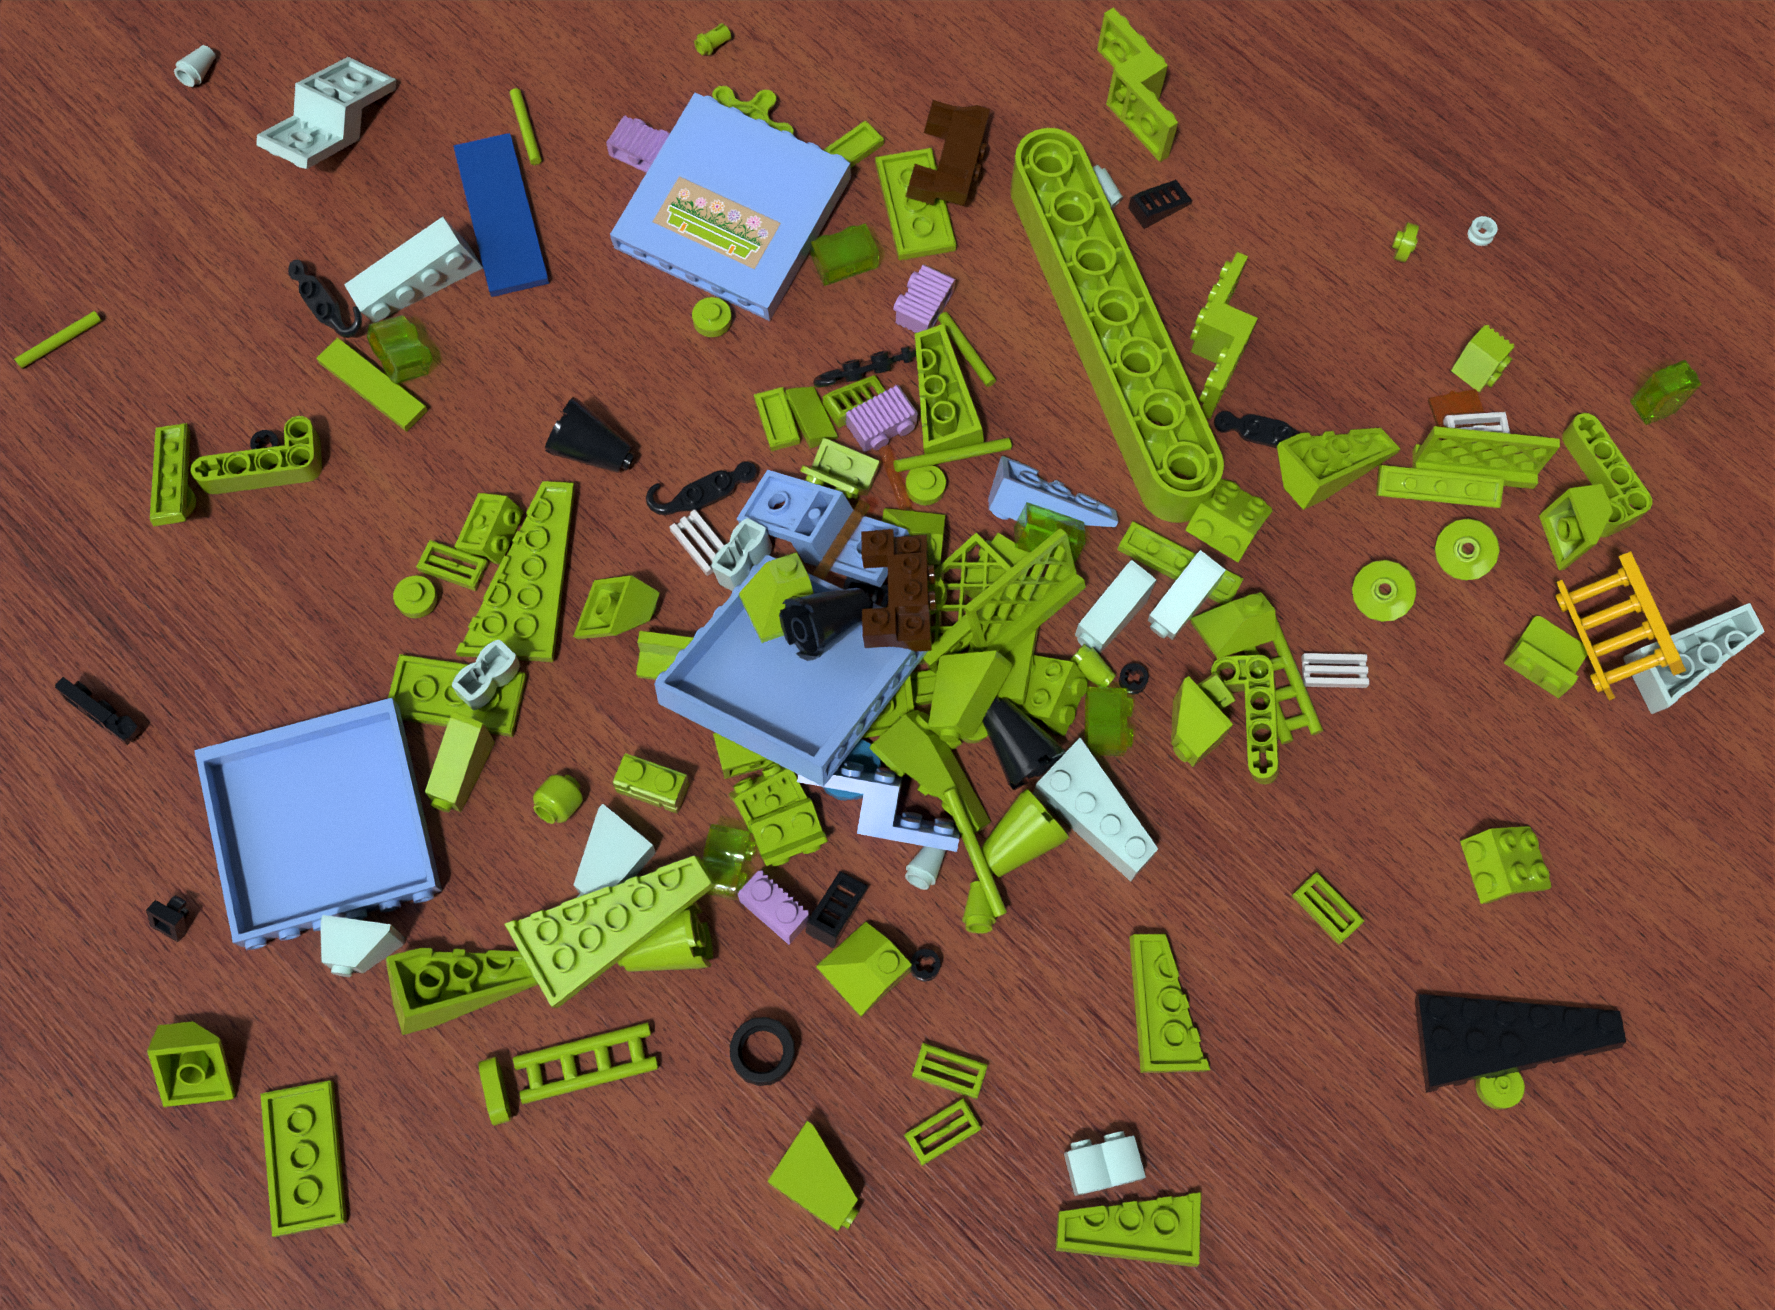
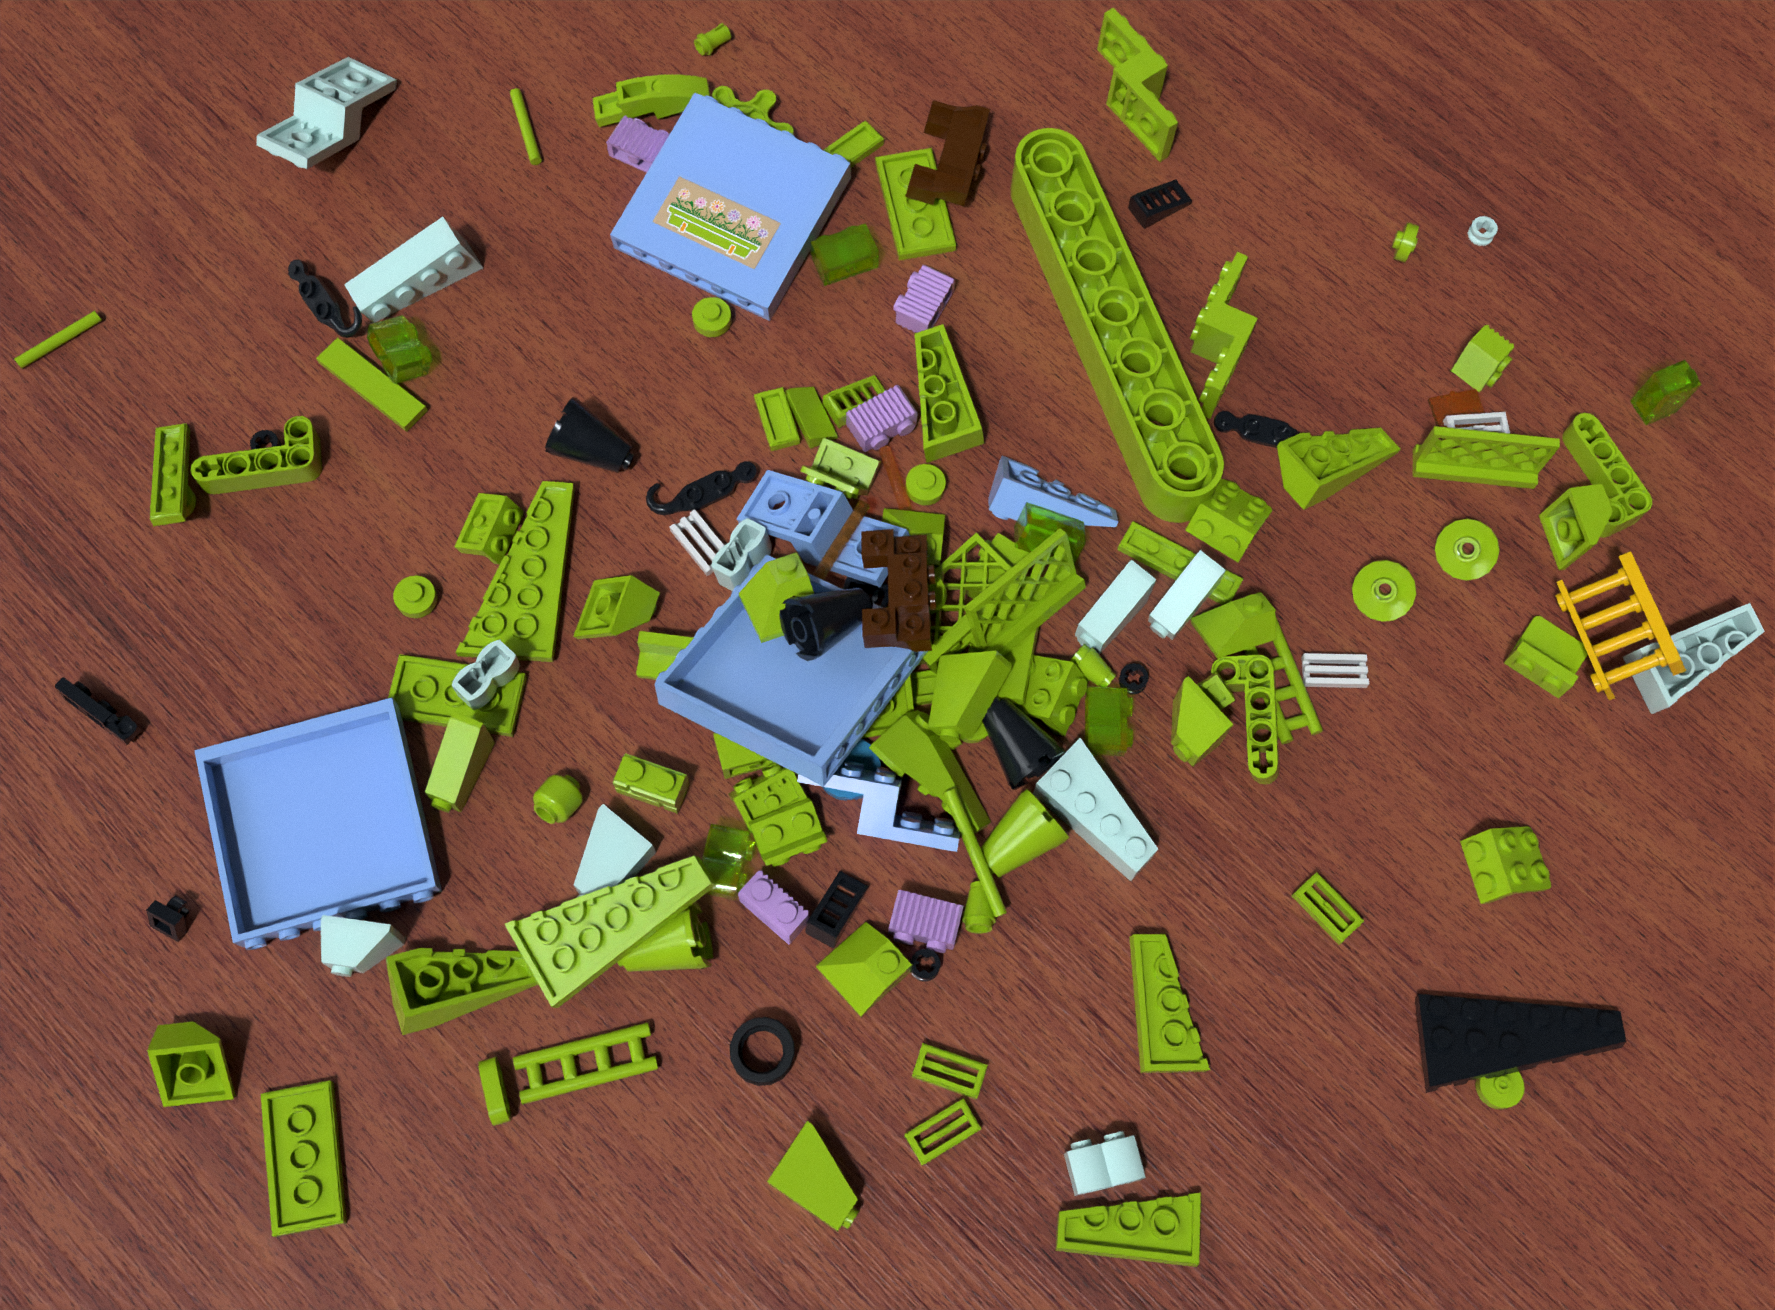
(194, 66): light aqua cone -> none
(475, 575): lime tile -> none
(500, 215): blue tile -> none
(647, 94): none -> lime slope
(854, 370): black piece -> none
(925, 867): light aqua cone -> none
(925, 921): none -> lavender brick
(952, 454): lime bar -> none
(966, 349): lime bar -> none
(1108, 186): light aqua cone -> none
(1440, 486): lime tile -> none

